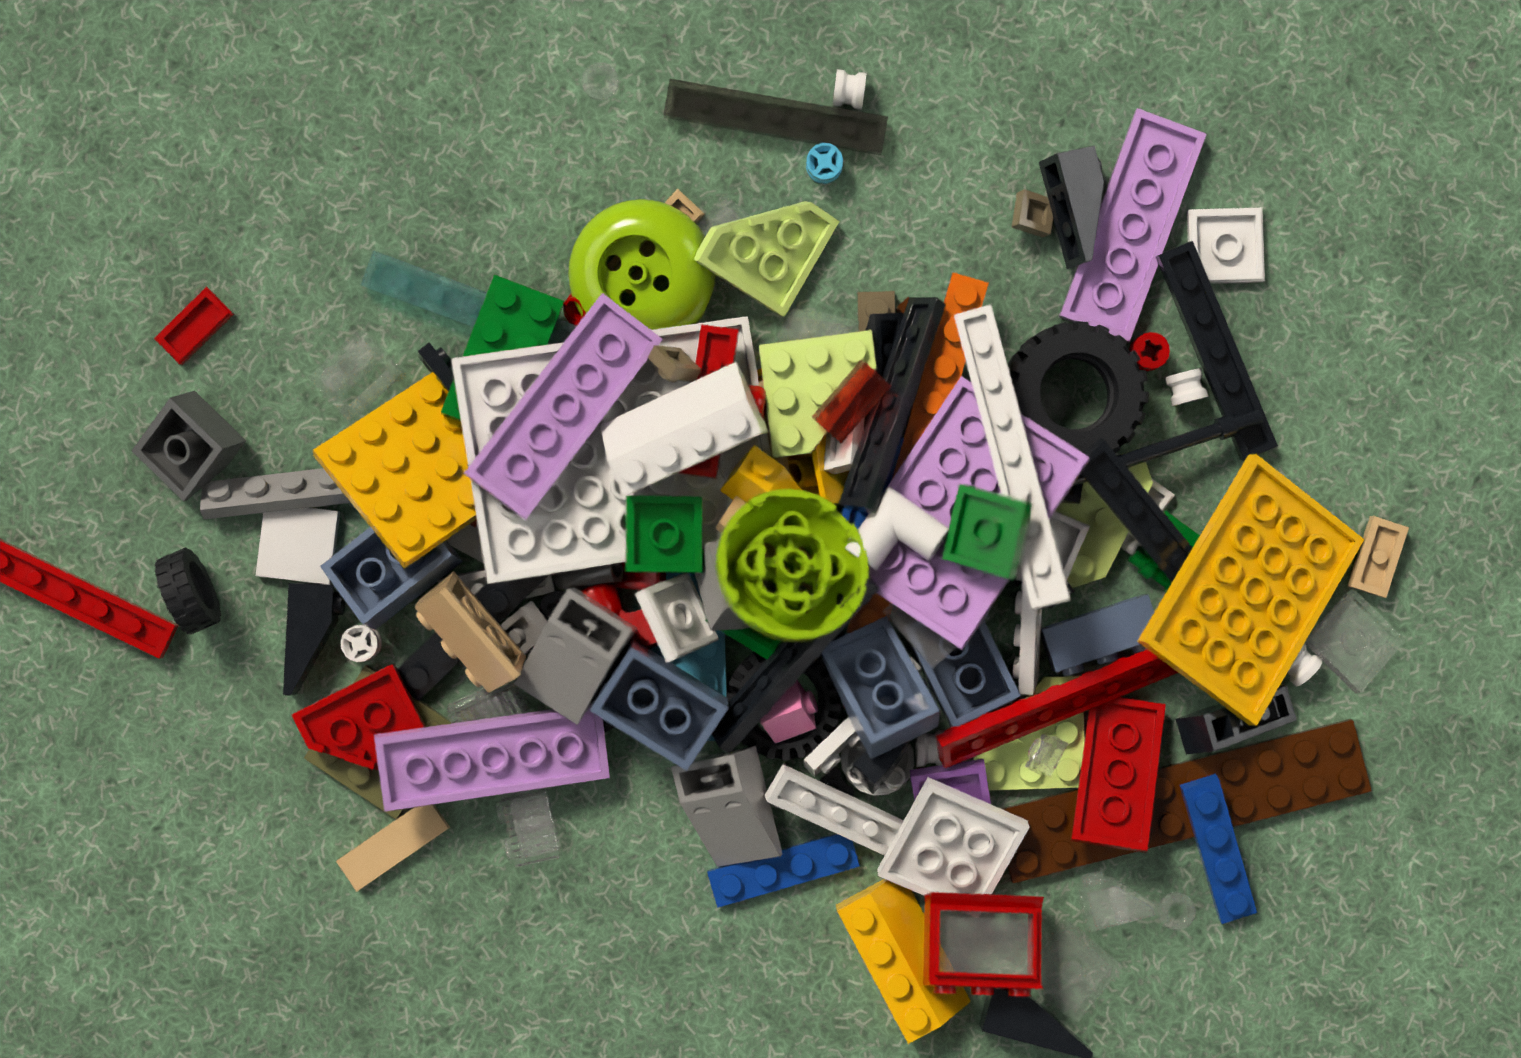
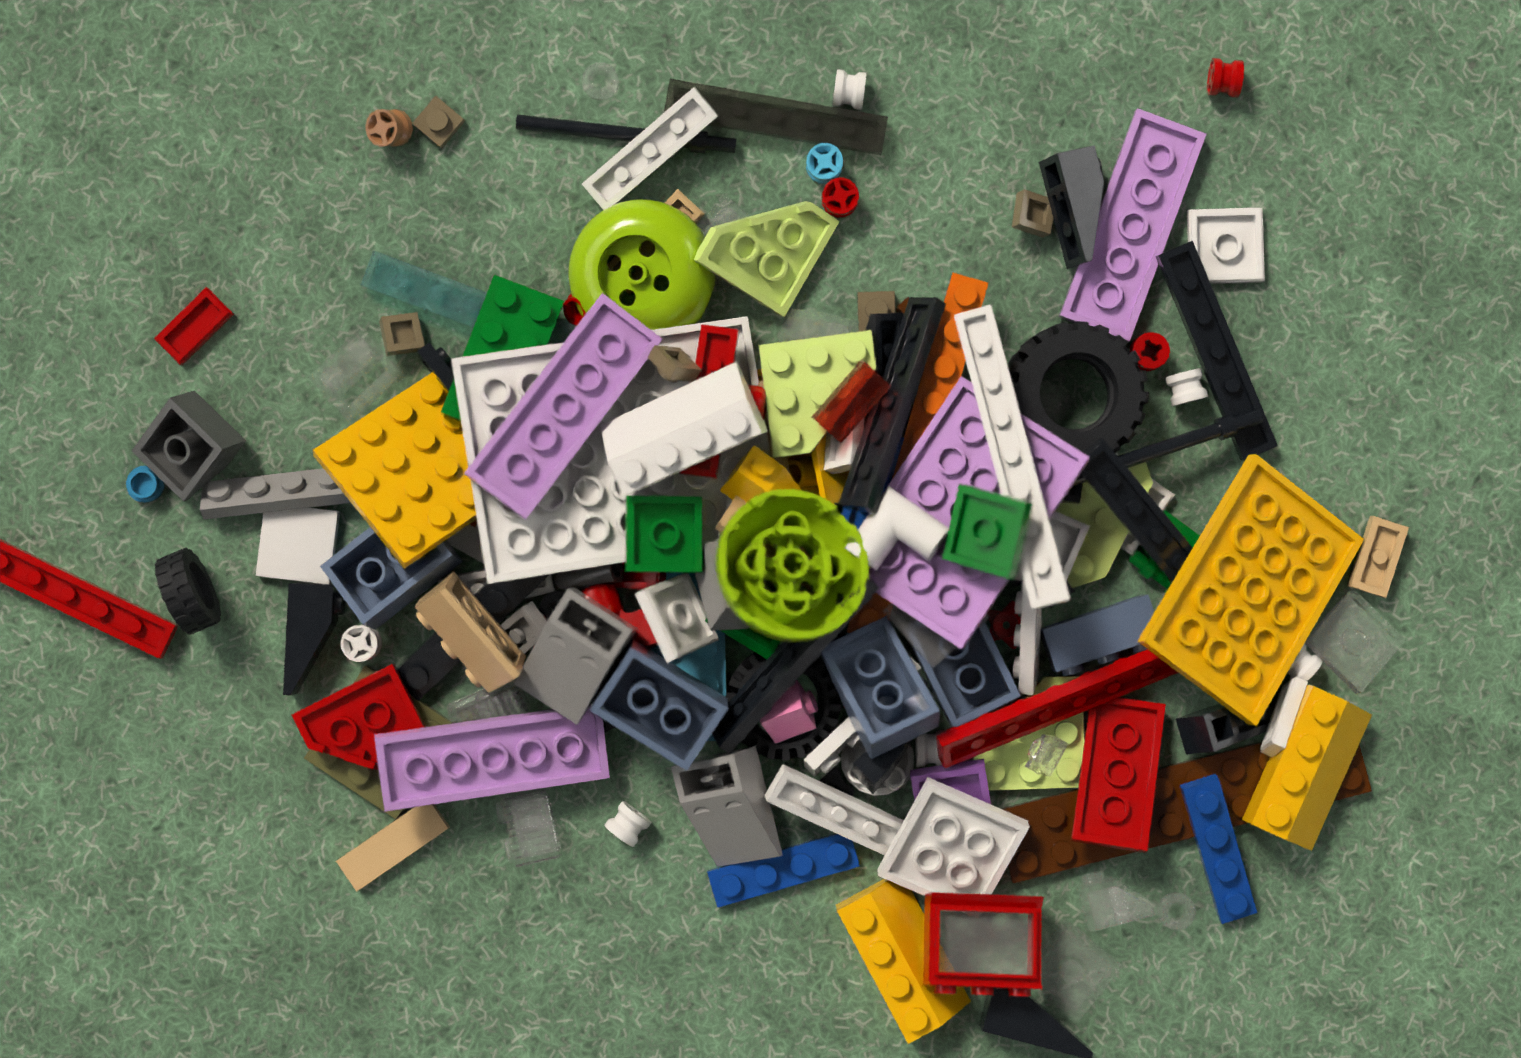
(144, 485): none -> dark azure plate
(380, 123): none -> medium nougat wheel
(401, 333): none -> dark tan plate
(438, 122): none -> dark tan plate
(627, 823): none -> white wheel
(650, 149): none -> white plate
(698, 144): none -> black bar
(839, 190): none -> red wheel
(997, 619): none -> red plate
(1225, 77): none -> red wheel
(1283, 717): none -> white tile
(1308, 773): none -> yellow slope

